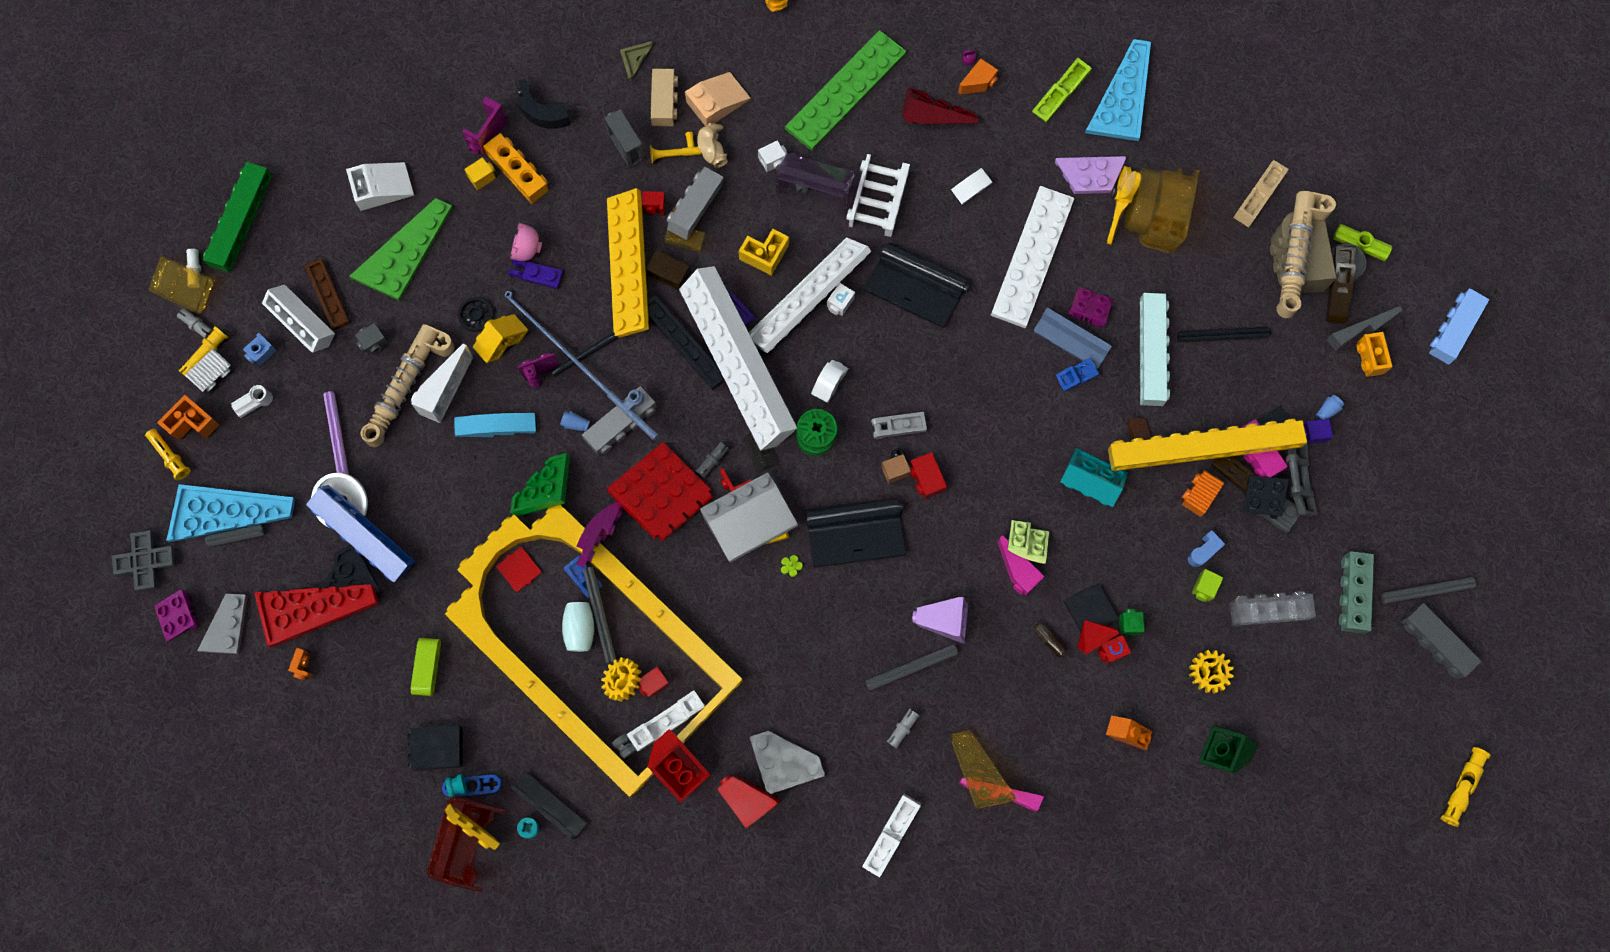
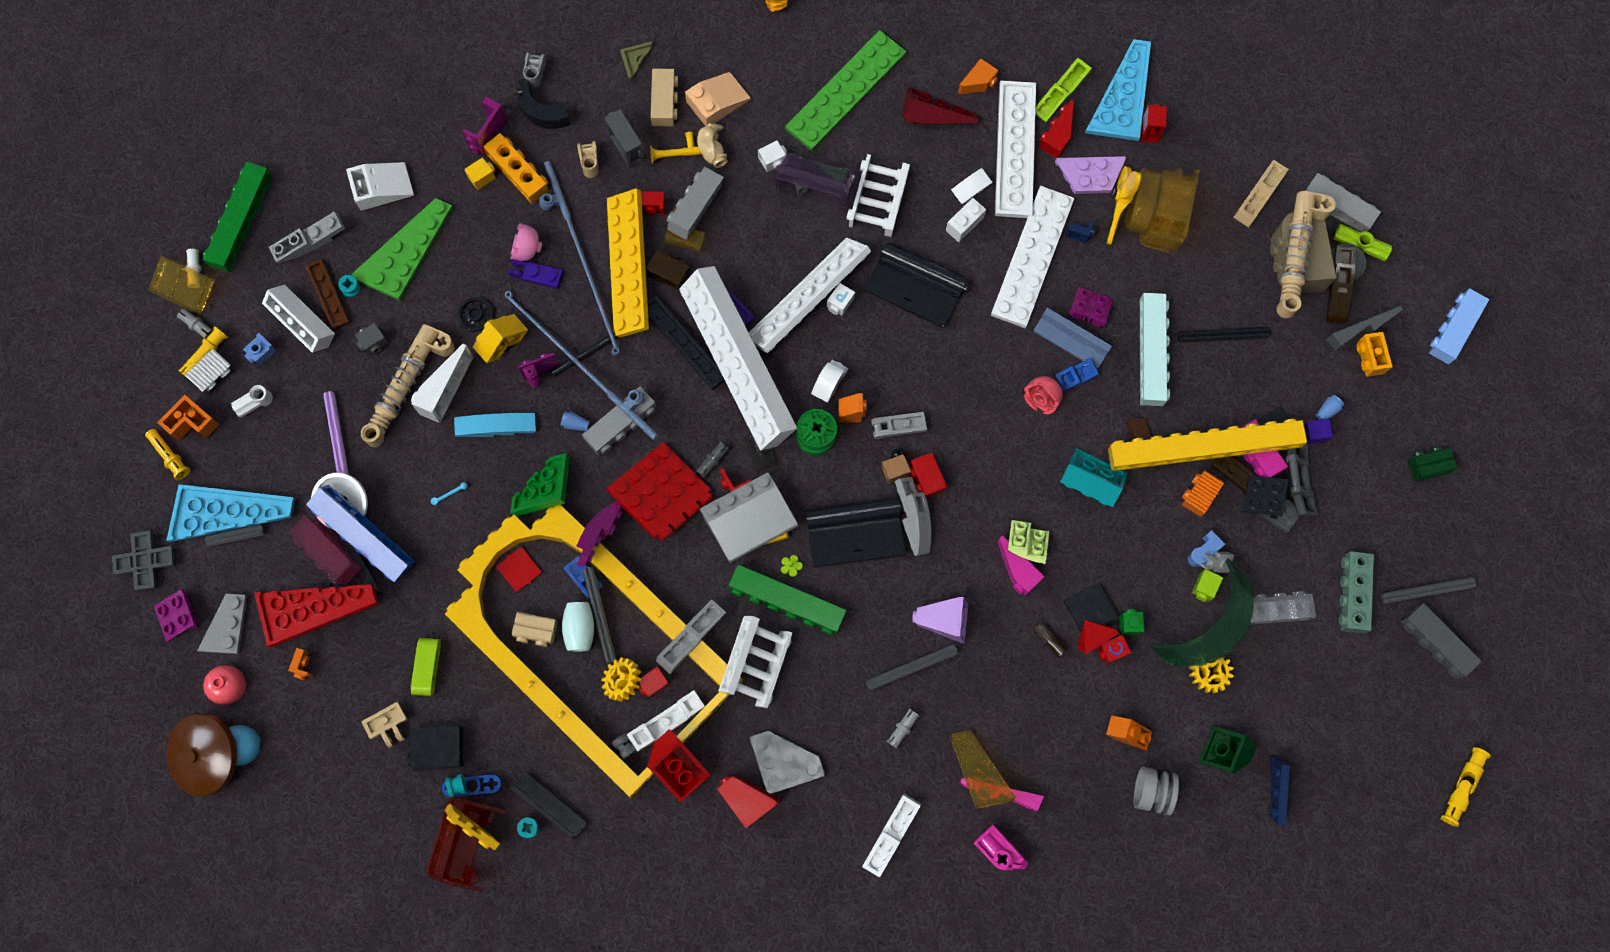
(201, 754): none -> reddish brown dish
(224, 685): none -> coral cylinder
(246, 742): none -> medium azure cylinder
(304, 241): none -> light grey slope
(324, 551): none -> clear pink brick
(353, 288): none -> teal wheel
(384, 721): none -> tan hinge
(435, 501): none -> medium azure hinge
(534, 628): none -> tan brick
(535, 67): none -> light grey piece
(548, 202): none -> sand blue piece
(588, 156): none -> tan piece
(690, 637): none -> light grey slope
(737, 663): none -> white fence
(766, 255): yellow brick -> none
(786, 599): none -> green brick
(851, 409): none -> orange slope
(918, 521): none -> light grey slope
(965, 220): none -> white brick
(970, 59): magenta hinge -> none
(994, 842): none -> dark pink piece
(1015, 149): none -> white plate
(1043, 393): none -> coral cylinder
(1058, 136): none -> red slope
(1080, 233): none -> dark blue bracket
(1153, 123): none -> red brick
(1160, 791): none -> light grey wheel
(1217, 562): none -> light grey plate
(1223, 635): none -> clear green windscreen
(1279, 789): none -> dark blue wing
(1348, 207): none -> light grey brick
(1432, 464): none -> dark green brick

